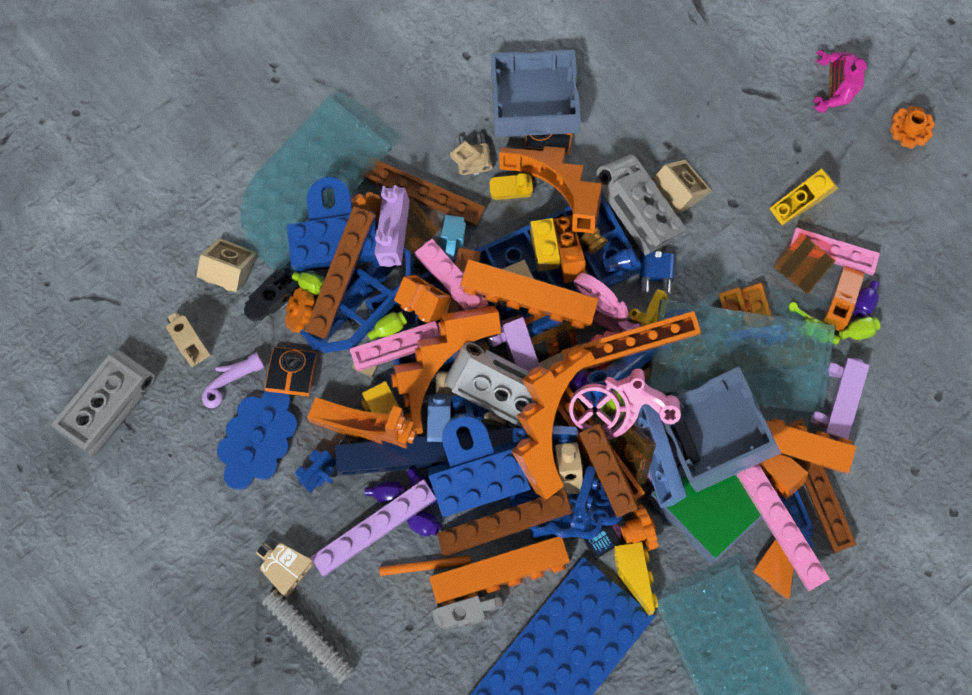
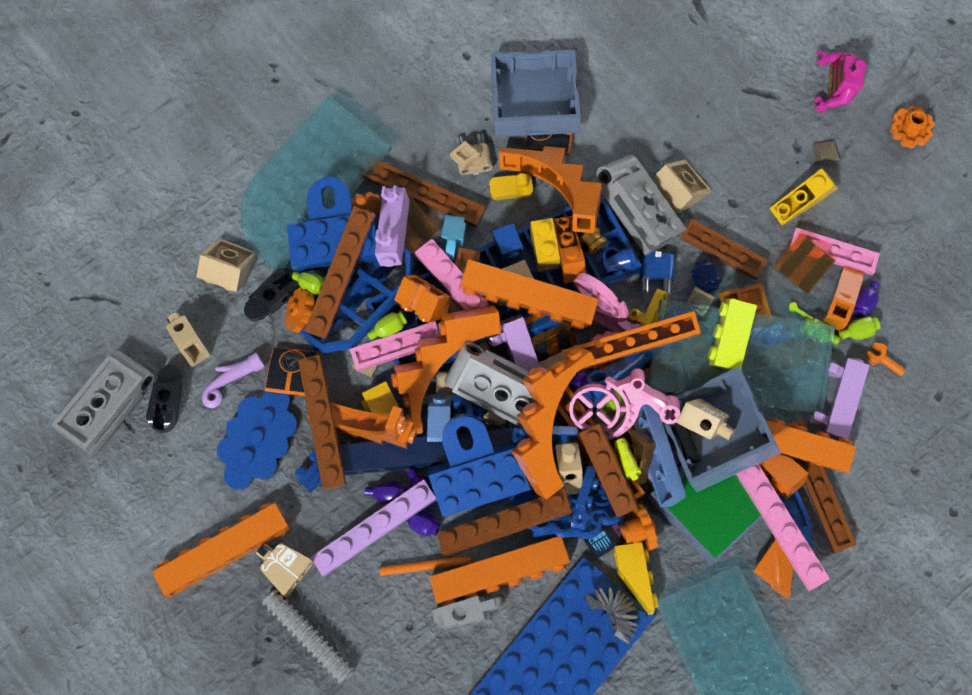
(168, 380): none -> black piece
(221, 550): none -> orange brick
(322, 423): none -> dark orange plate
(508, 243): none -> blue brick
(616, 610): none -> dark grey hair
(627, 460): none -> neon yellow piece
(699, 297): none -> tan tile
(706, 276): none -> clear blue head
(706, 420): none -> tan torso
(723, 249): none -> dark orange plate
(732, 334): none -> neon yellow brick
(826, 152): none -> dark tan slope
(883, 358): none -> orange bar

